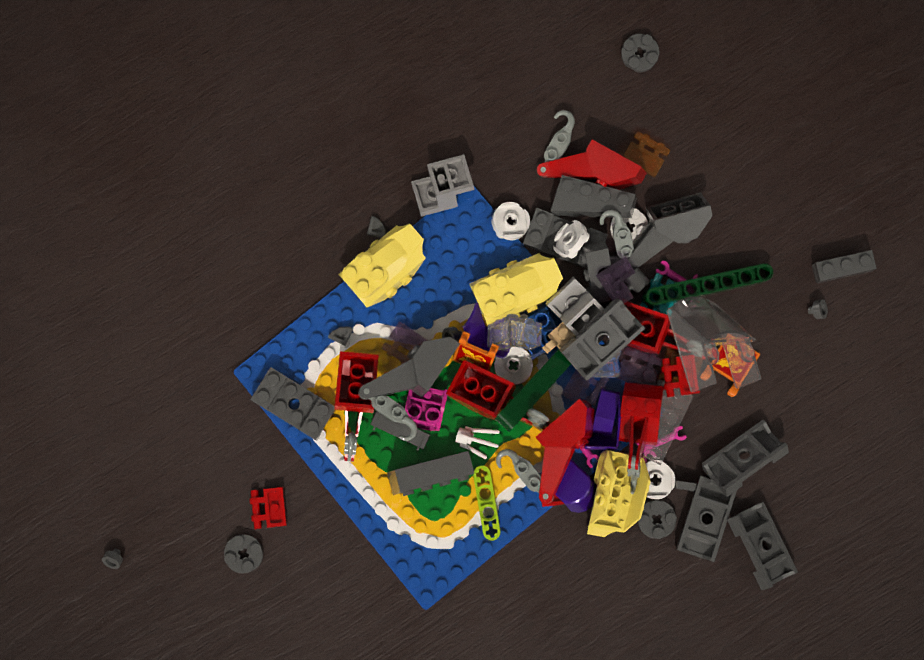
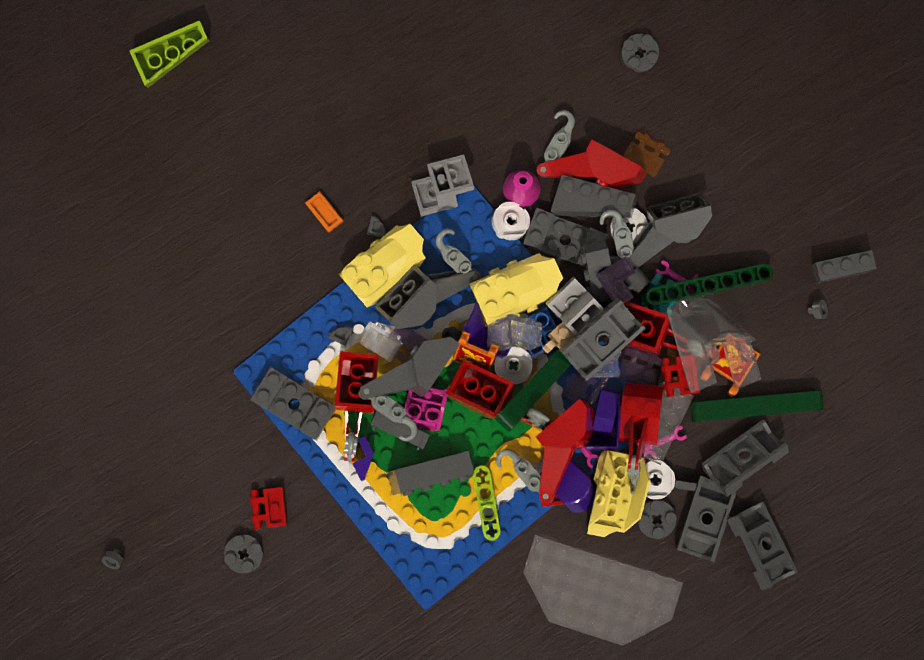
(167, 52): none -> lime wedge
(324, 212): none -> orange tile
(363, 465): none -> dark purple slope
(379, 341): none -> clear brick
(416, 294): none -> dark grey slope
(465, 437): white plant -> none
(522, 194): none -> dark pink cone
(576, 233): white plate -> none
(598, 593): none -> clear plate
(757, 406): none -> dark green beam

